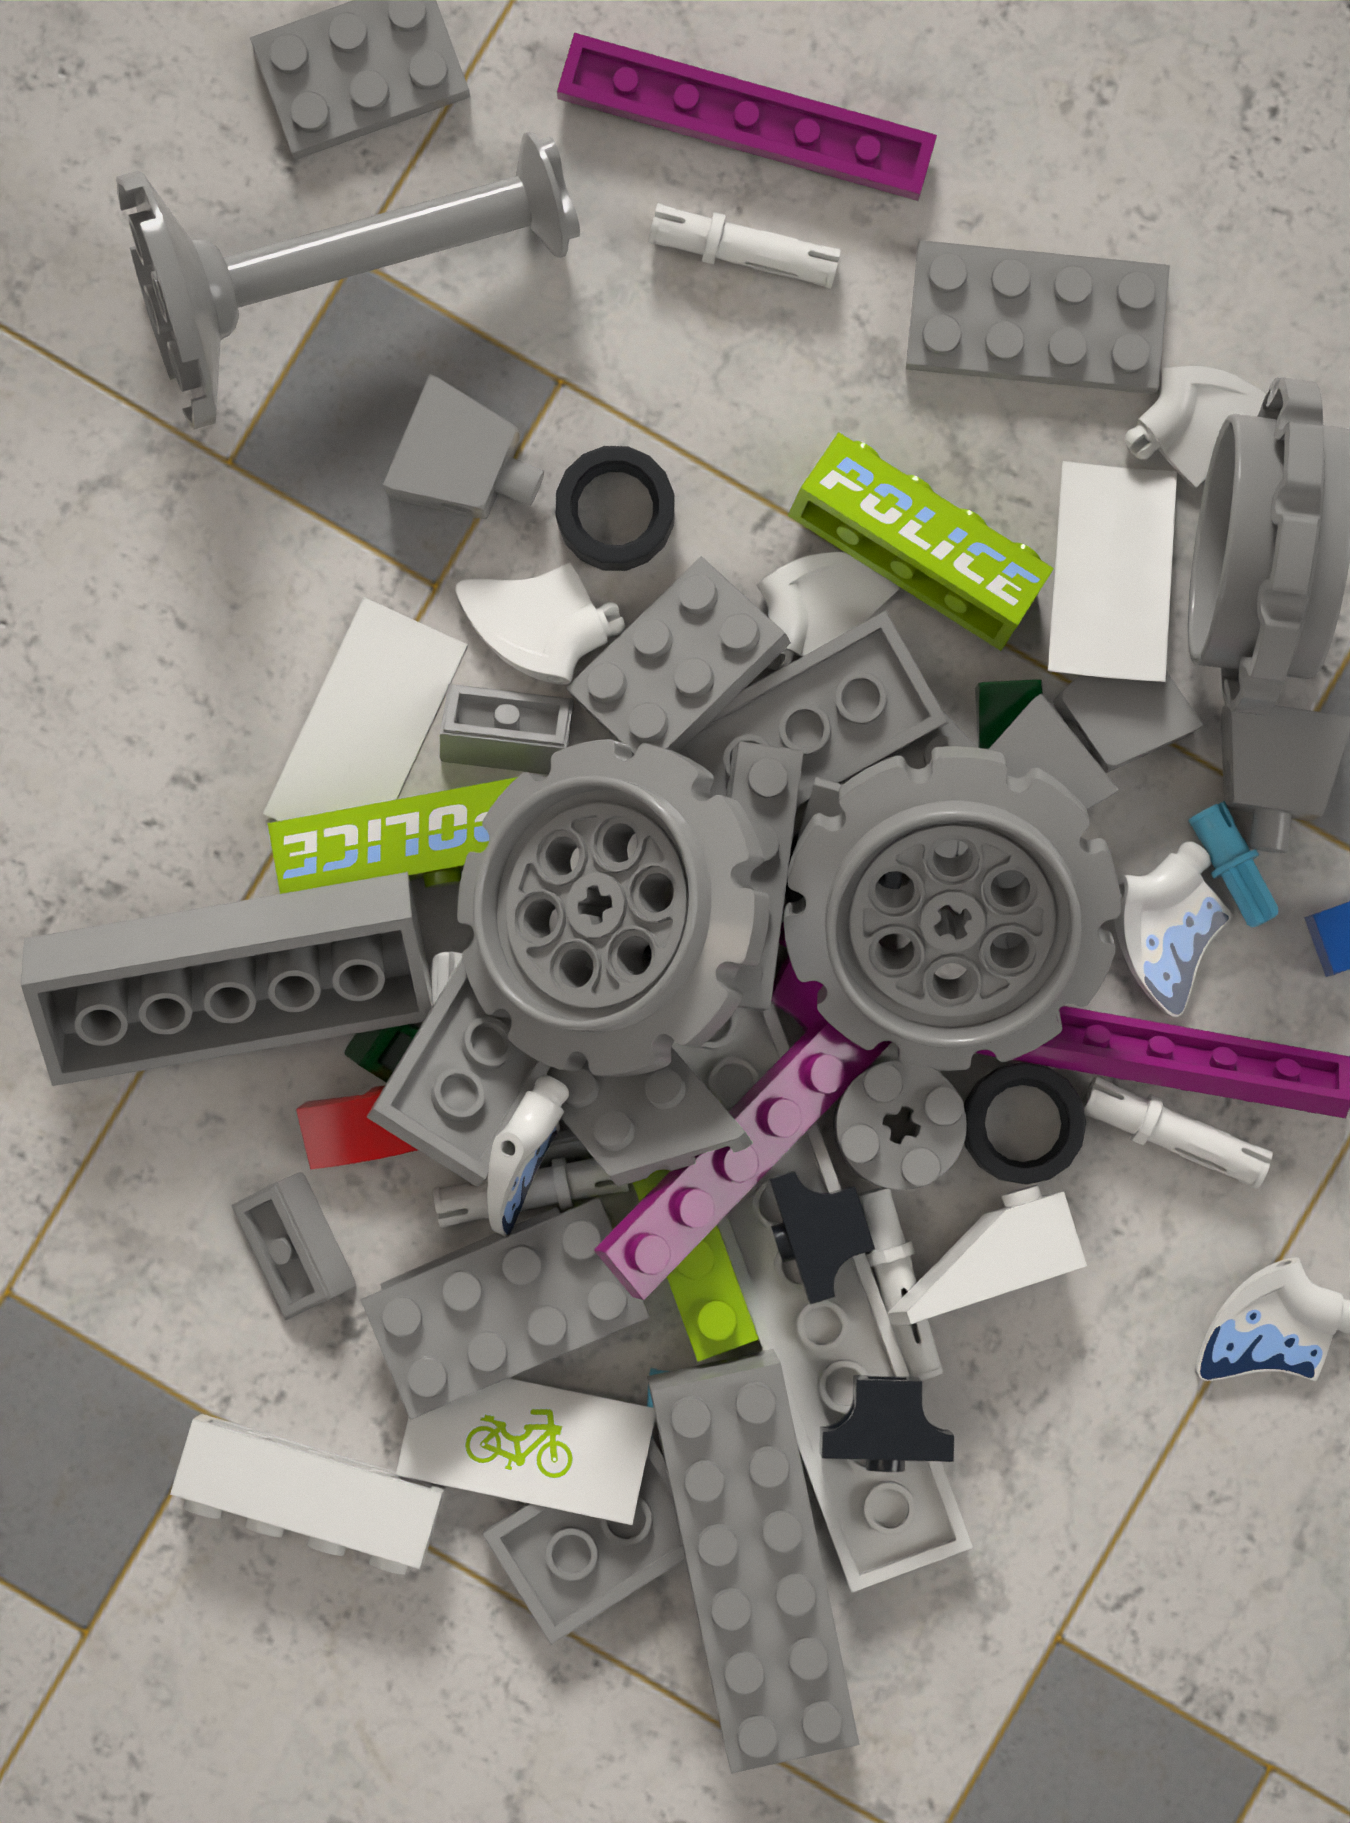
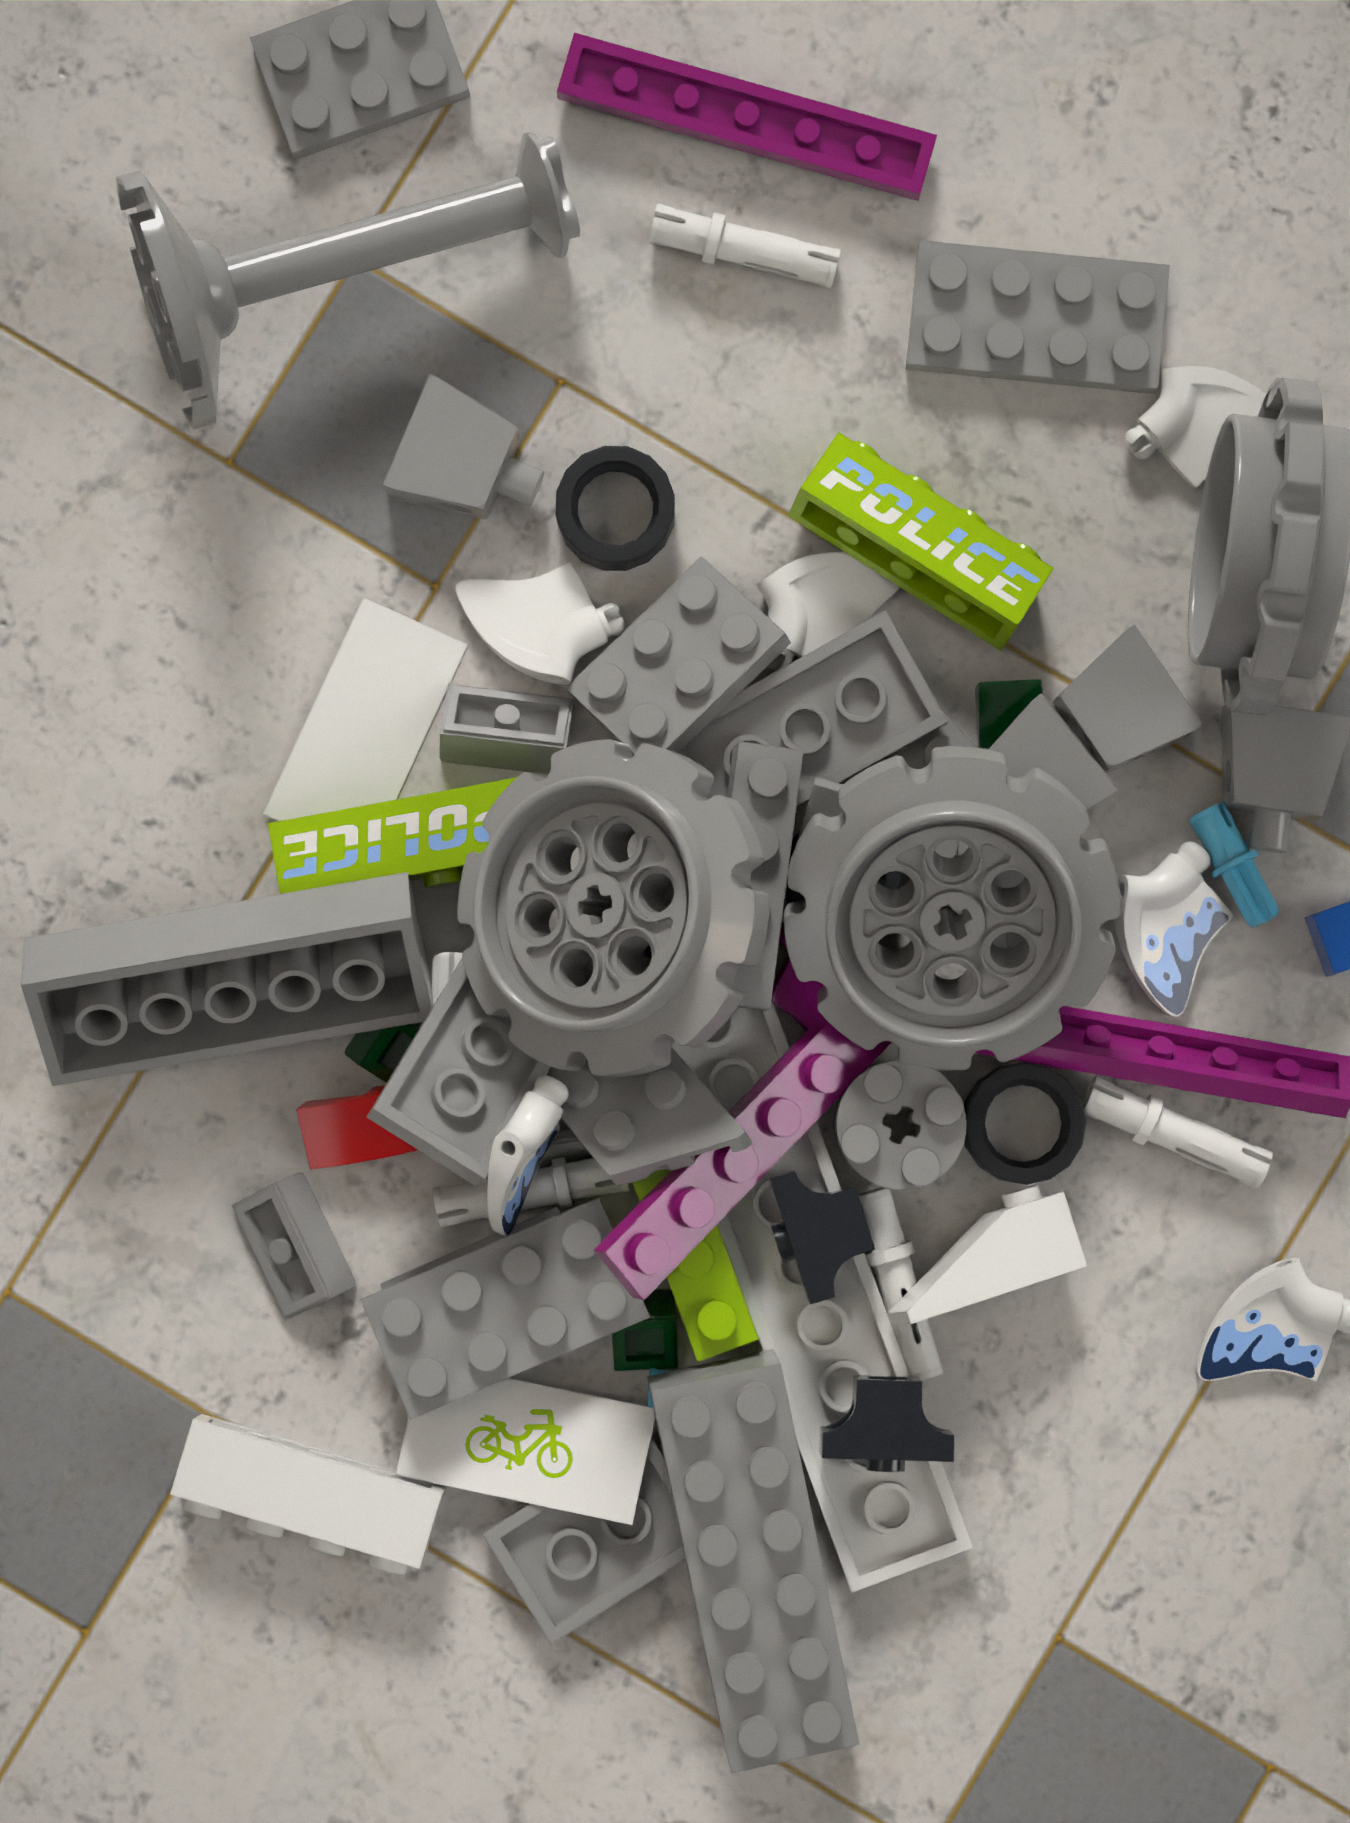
(650, 1341): none -> dark green slope
(1113, 572): white sticker -> none

